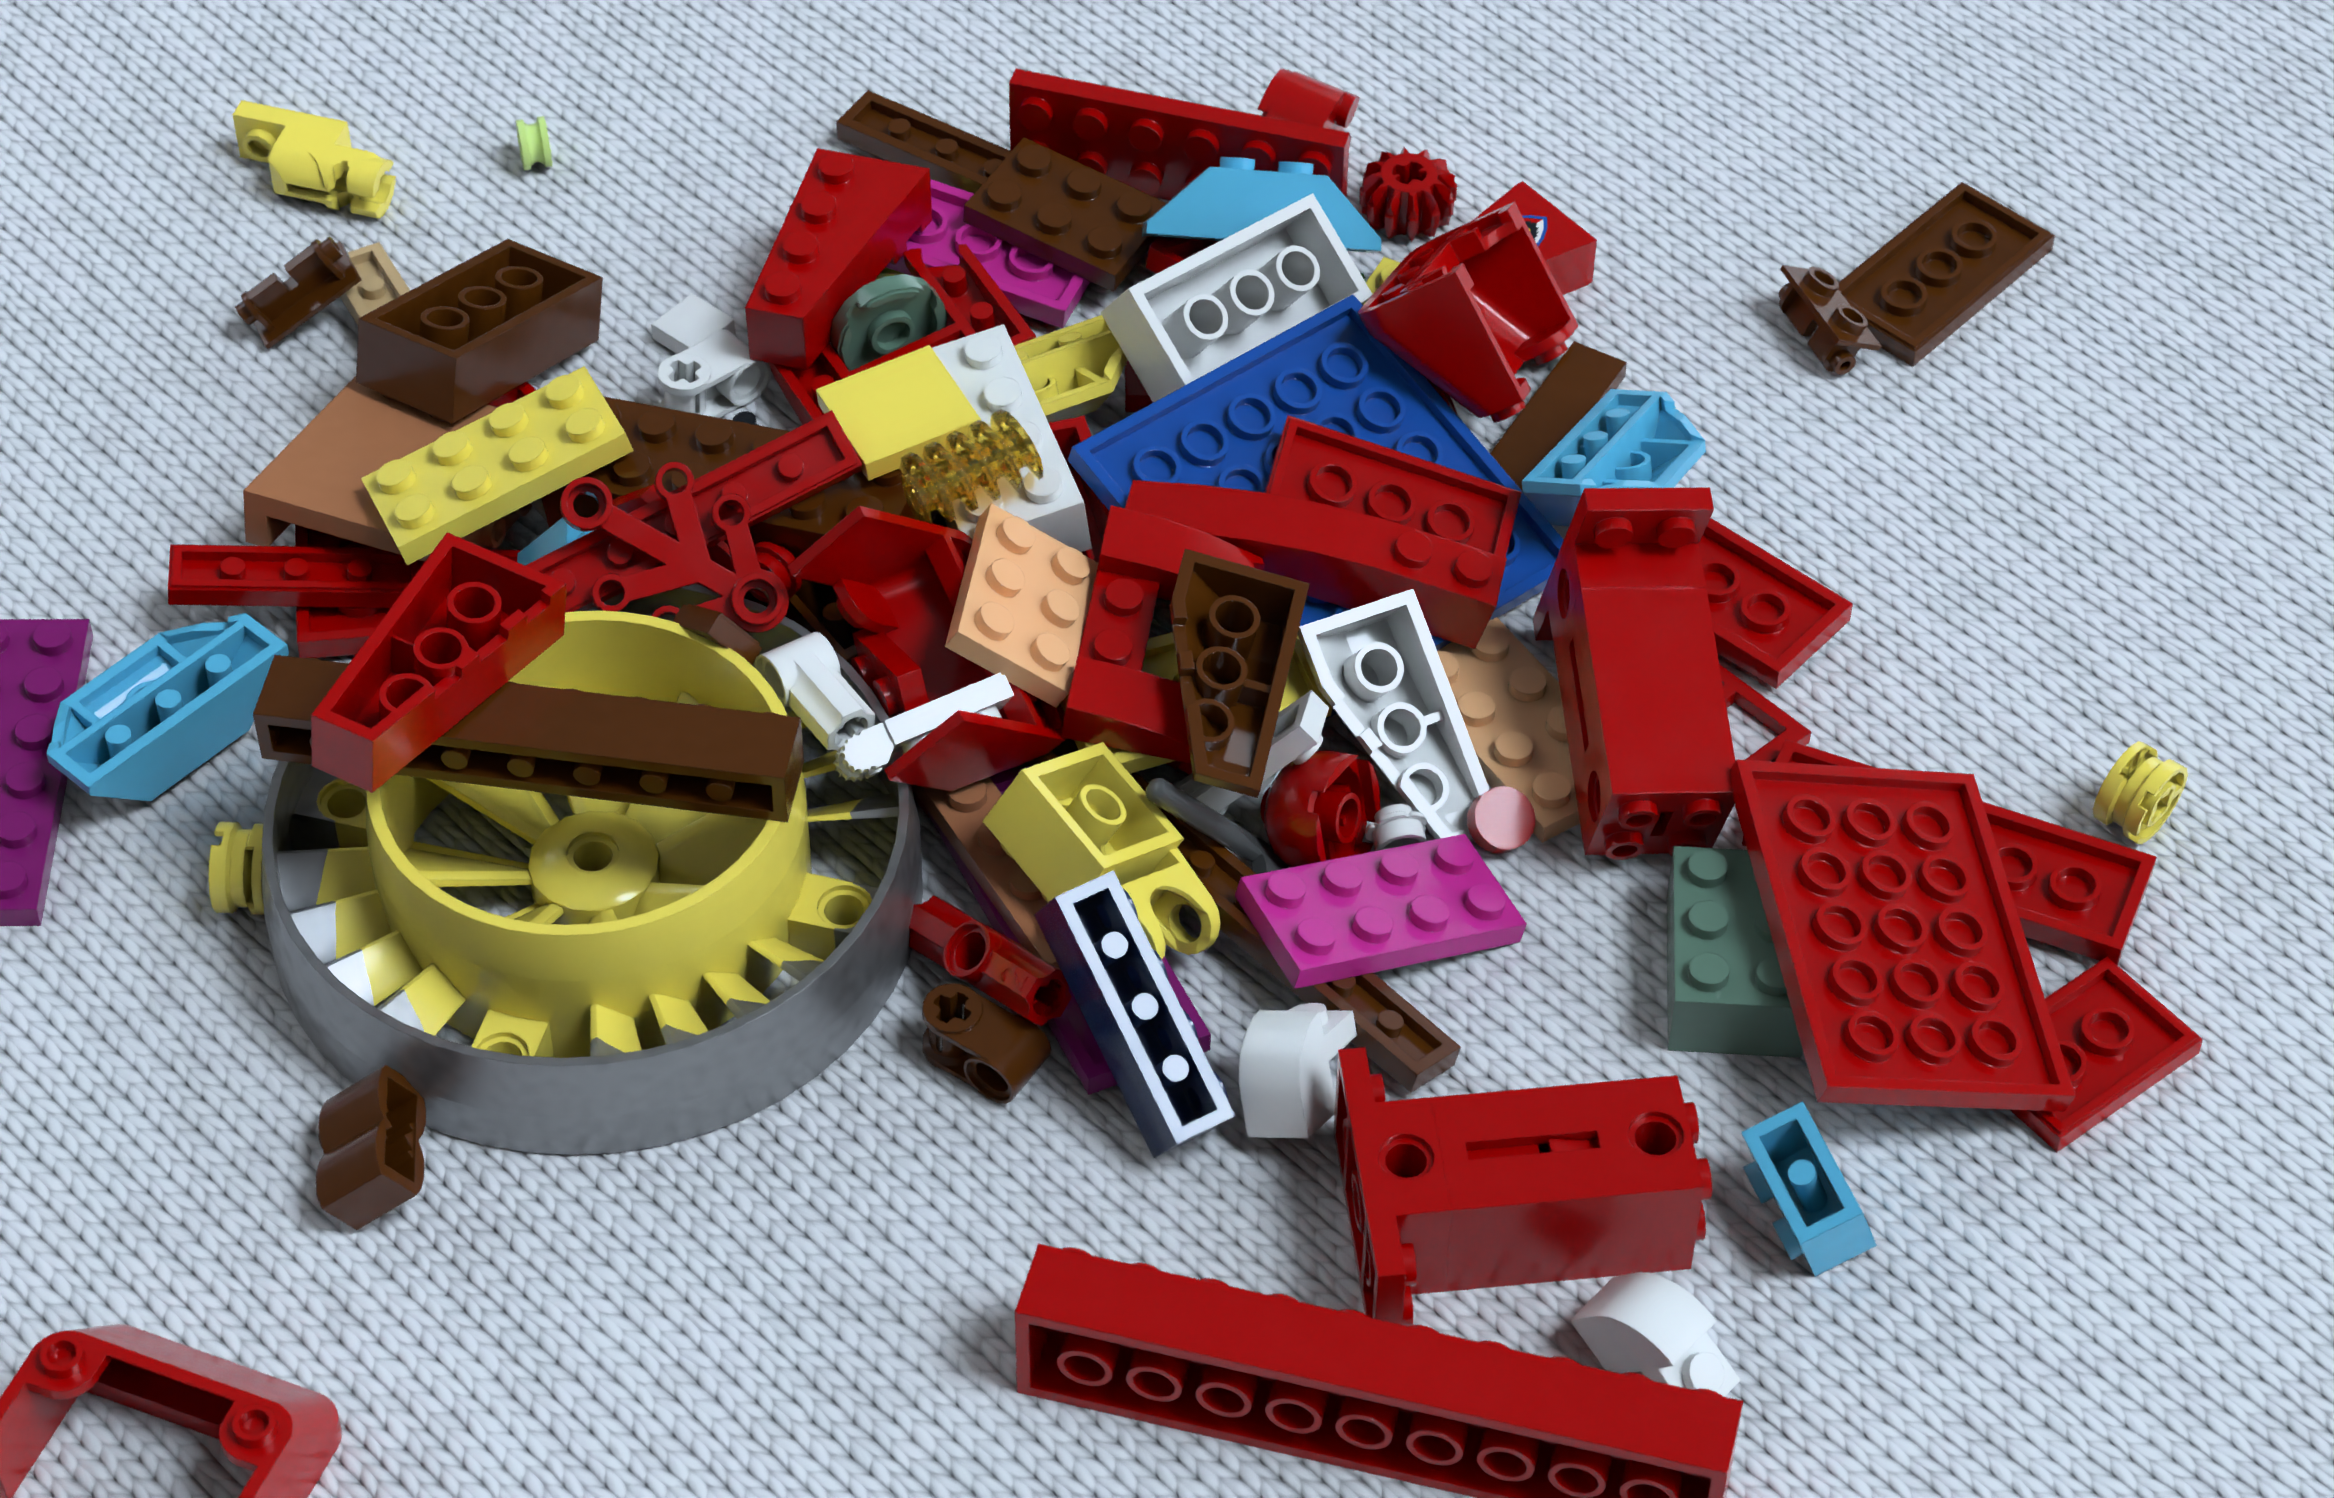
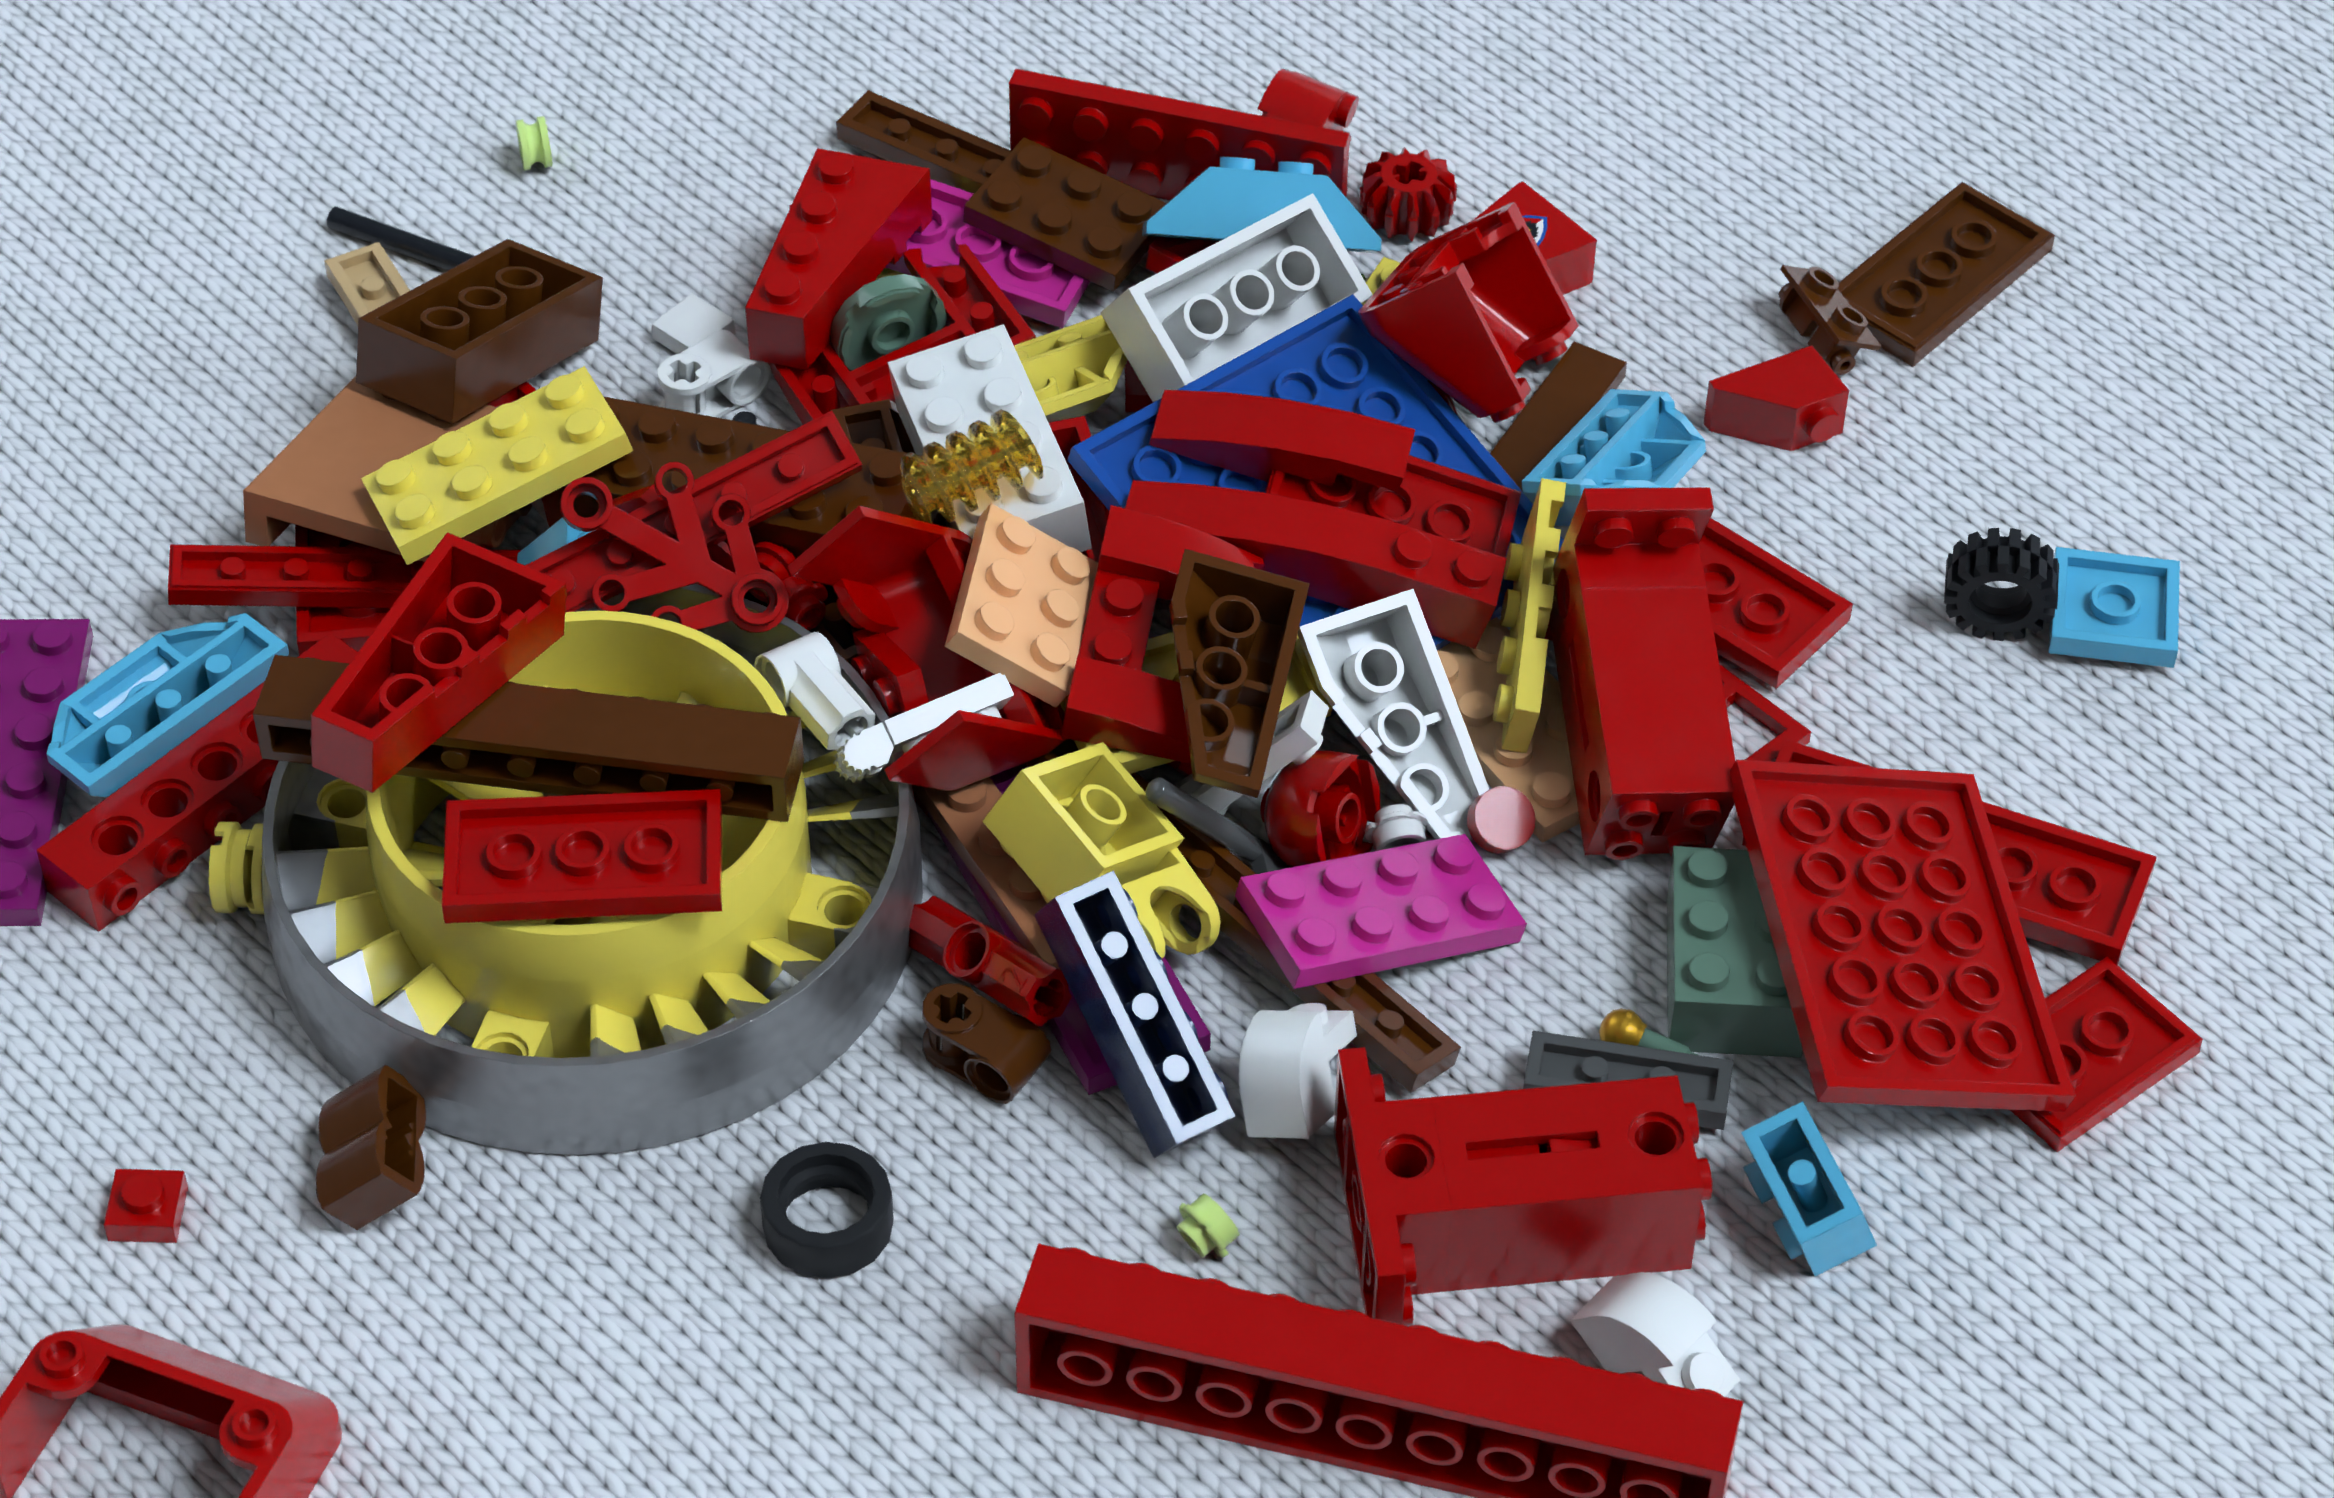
(146, 1205): none -> red plate
(166, 812): none -> red brick
(314, 159): light yellow plate -> none
(316, 280): reddish brown hinge -> none
(395, 239): none -> black bar
(582, 856): none -> red plate
(718, 629): reddish brown tile -> none
(805, 601): none -> red plate
(819, 1167): none -> black tyre
(897, 409): light yellow tile -> none
(1206, 1227): none -> yellowish green plate
(1281, 434): none -> red slope
(1528, 614): none -> light yellow wing
(1577, 1060): none -> dark grey plate
(1627, 1028): none -> pearl gold piece
(1779, 402): none -> red slope
(2001, 560): none -> black tyre
(2116, 608): none -> medium azure plate
(2140, 792): light yellow wheel -> none

